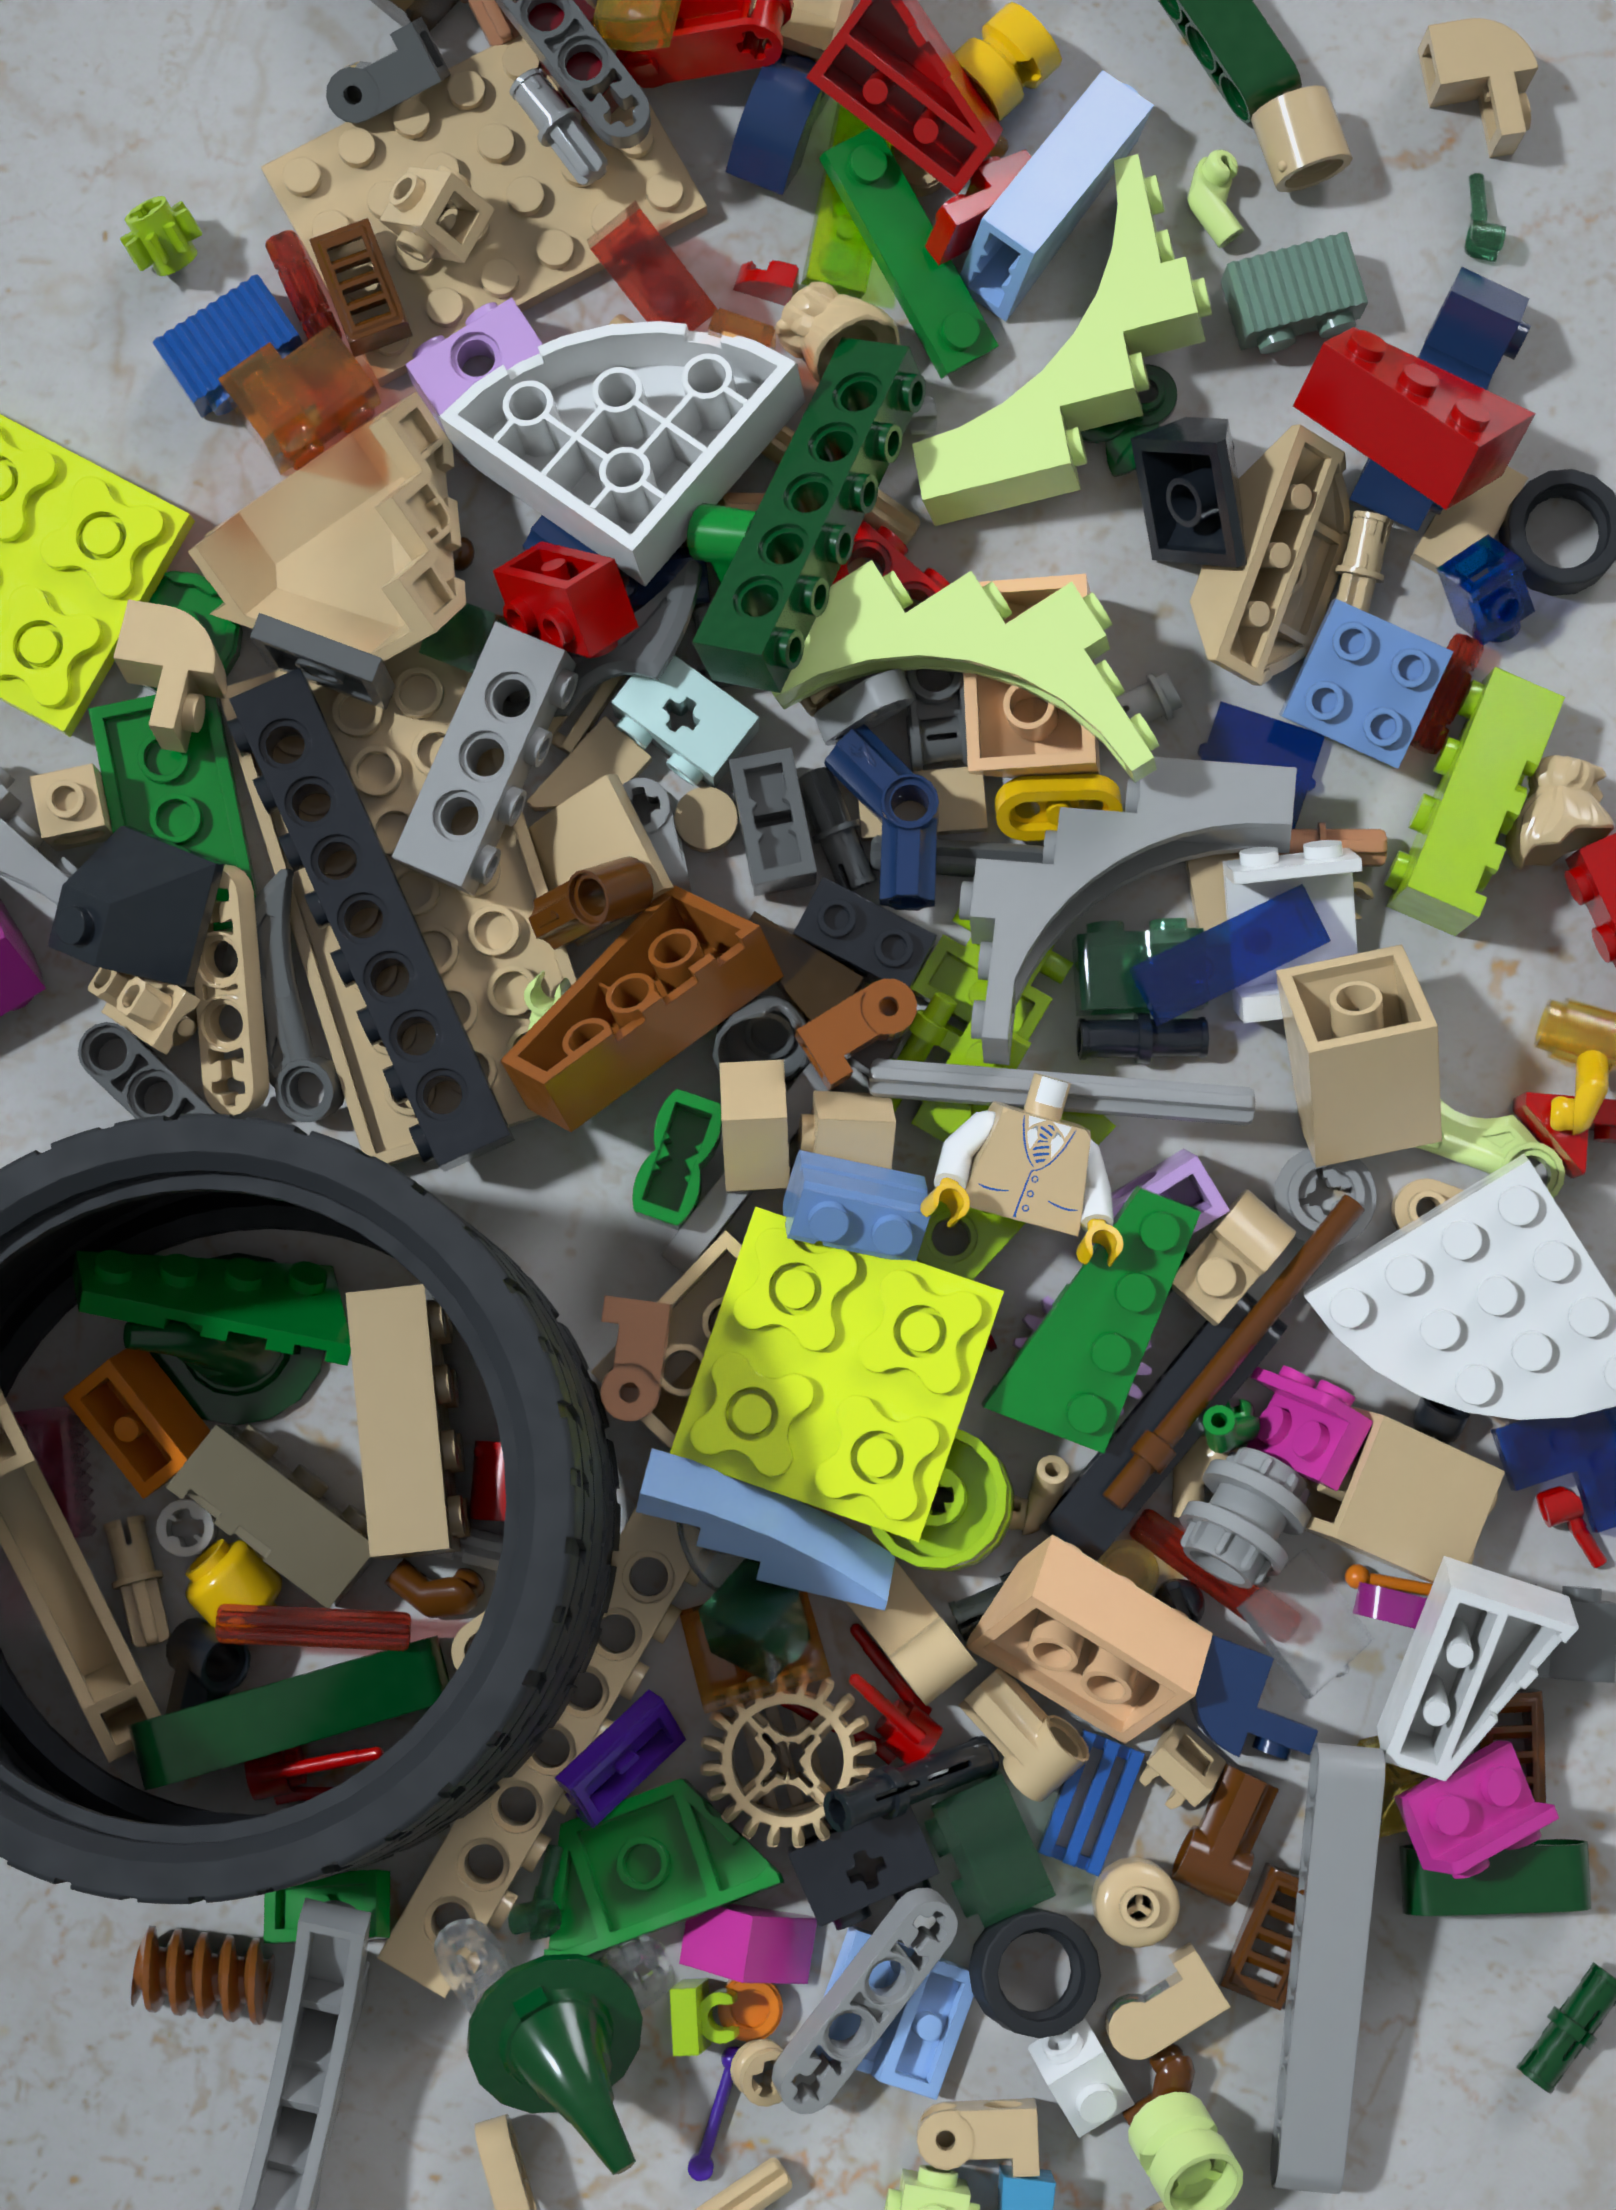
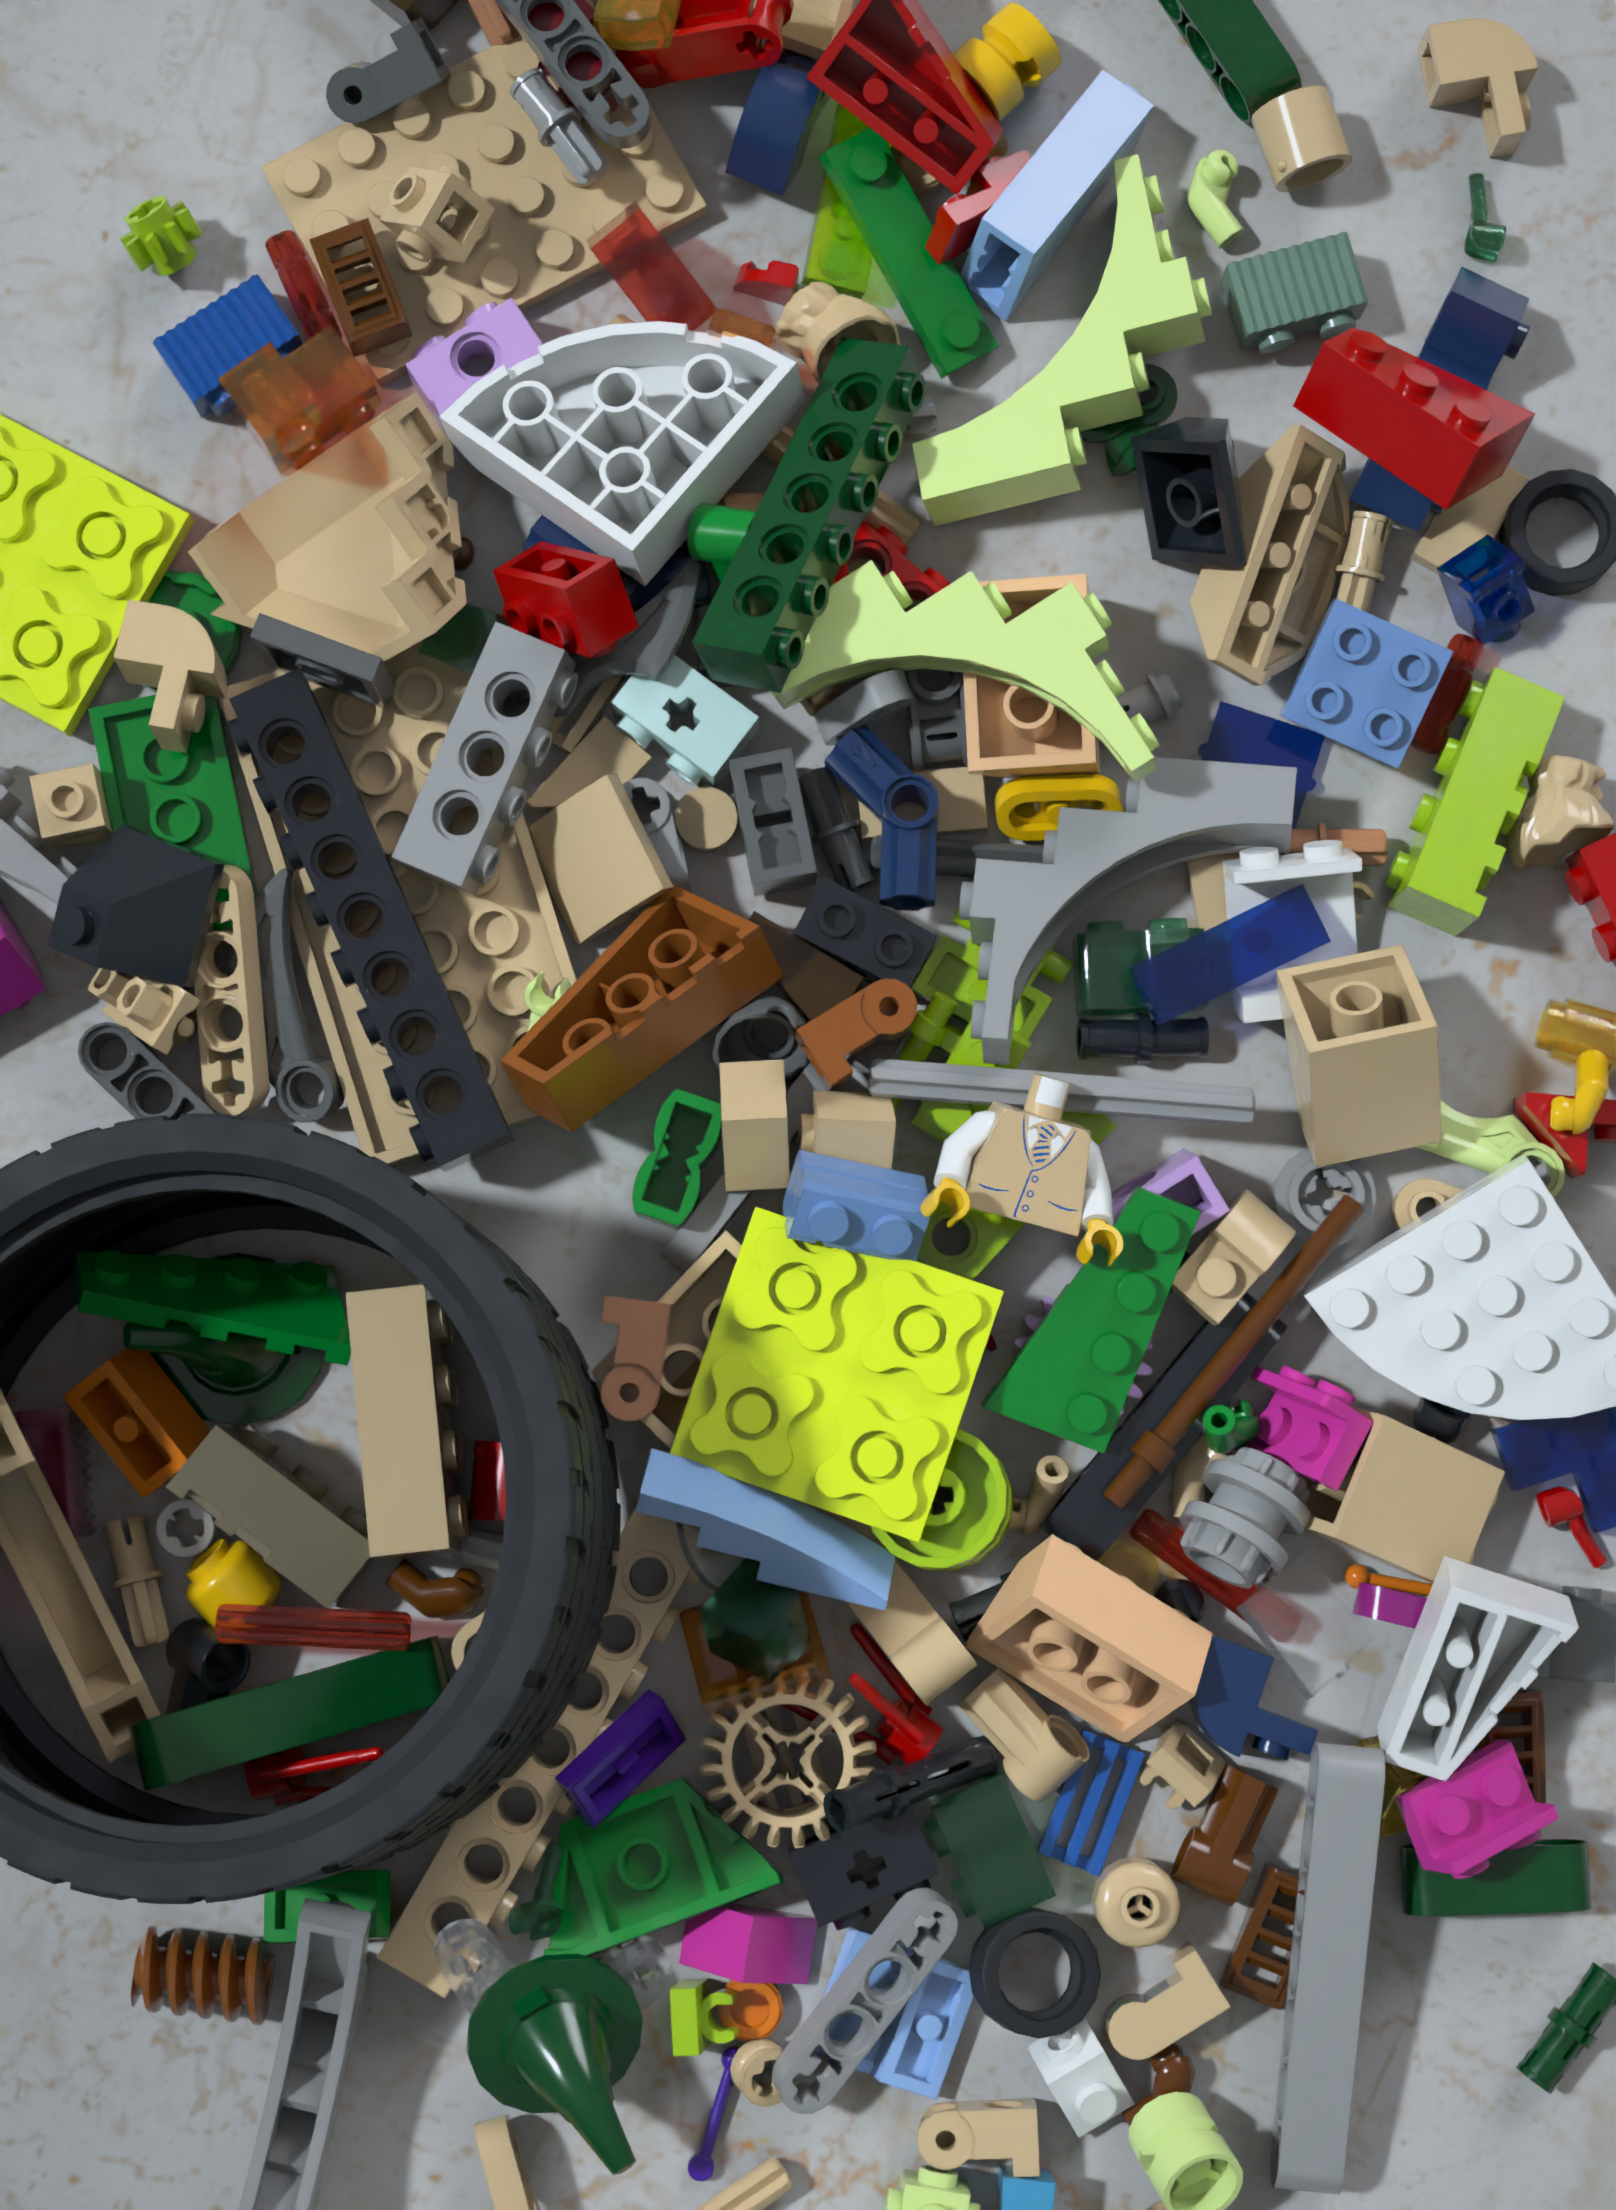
(591, 901): reddish brown piece -> none

